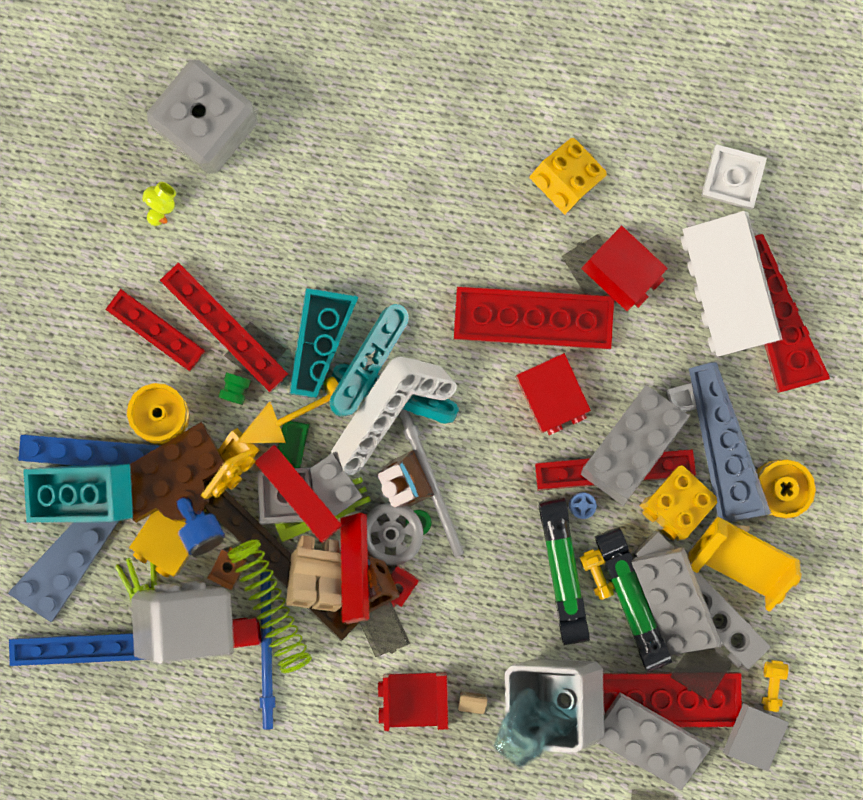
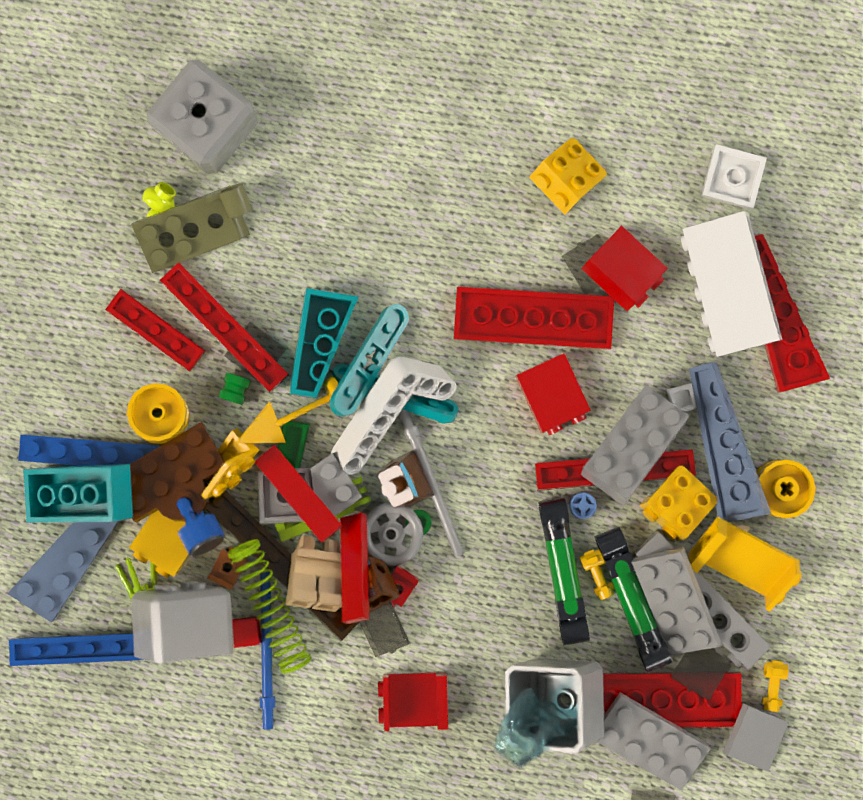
(229, 202): none -> olive hinge
(472, 702): tan slope -> none

